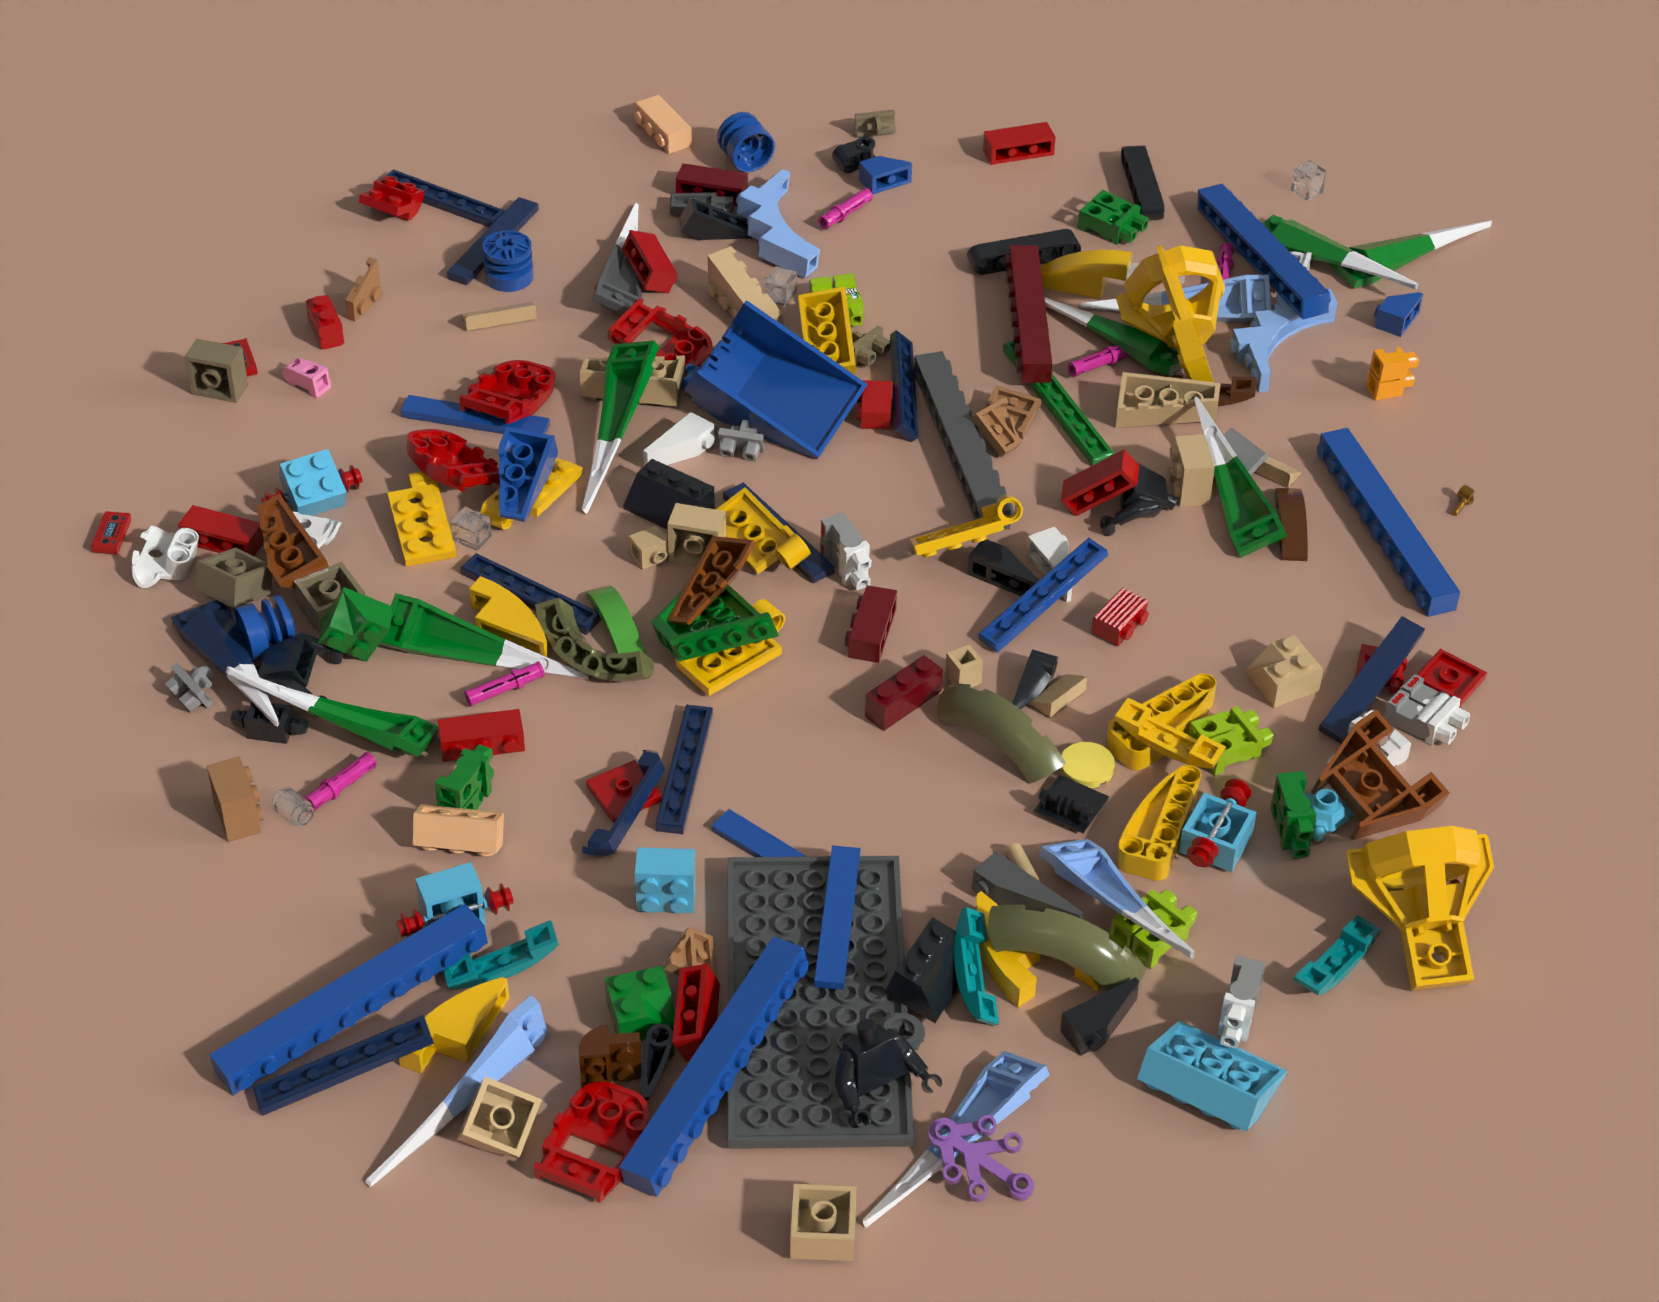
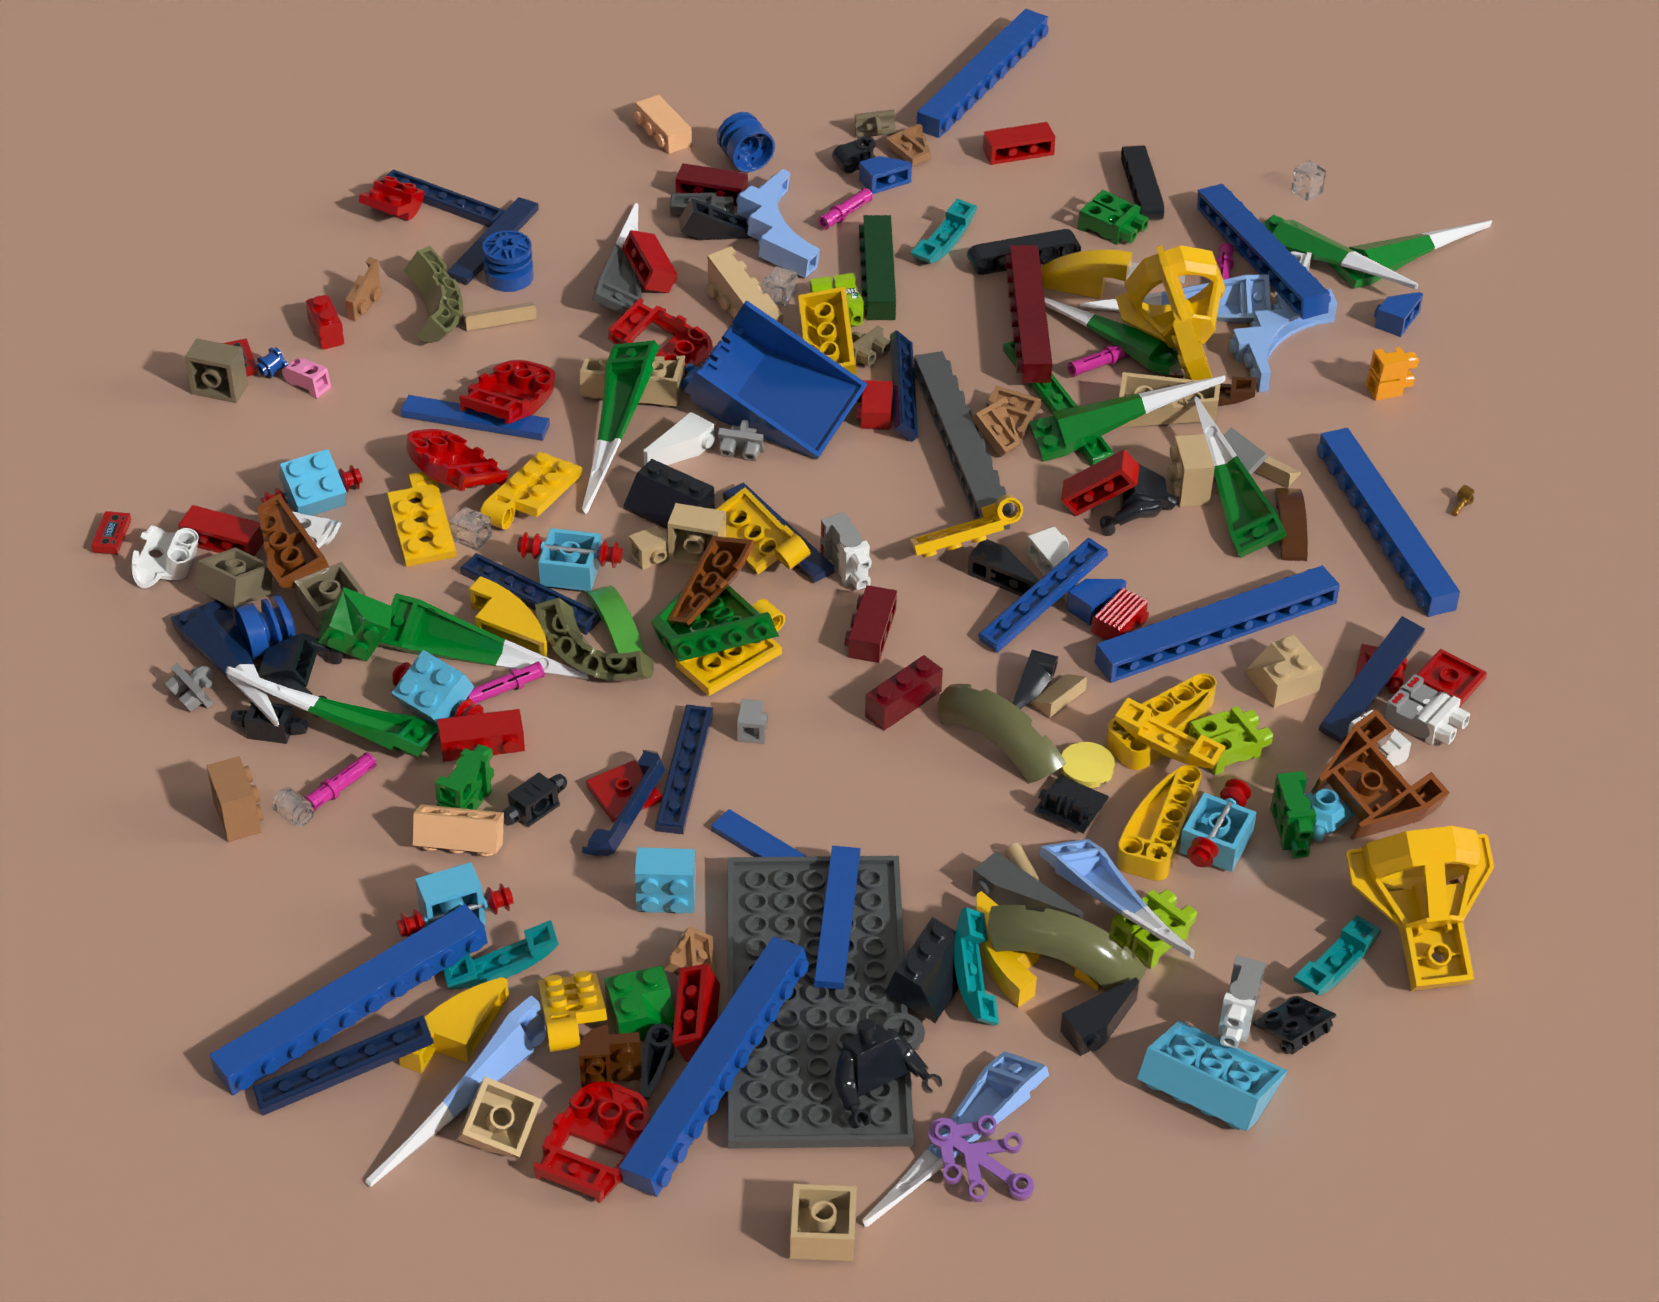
(271, 362): none -> blue brick
(433, 689): none -> medium azure brick
(439, 292): none -> olive brick
(523, 470): blue wedge -> none
(534, 799): none -> black piece
(569, 557): none -> medium azure brick
(570, 1003): none -> yellow hinge
(752, 722): none -> light grey brick
(877, 267): none -> dark green brick
(910, 145): none -> medium nougat wing
(947, 234): none -> teal slope
(964, 666): tan brick -> none
(982, 73): none -> blue brick
(1080, 425): none -> green plate
(1091, 595): none -> blue slope
(1216, 623): none -> blue brick
(1296, 1023): none -> black hinge

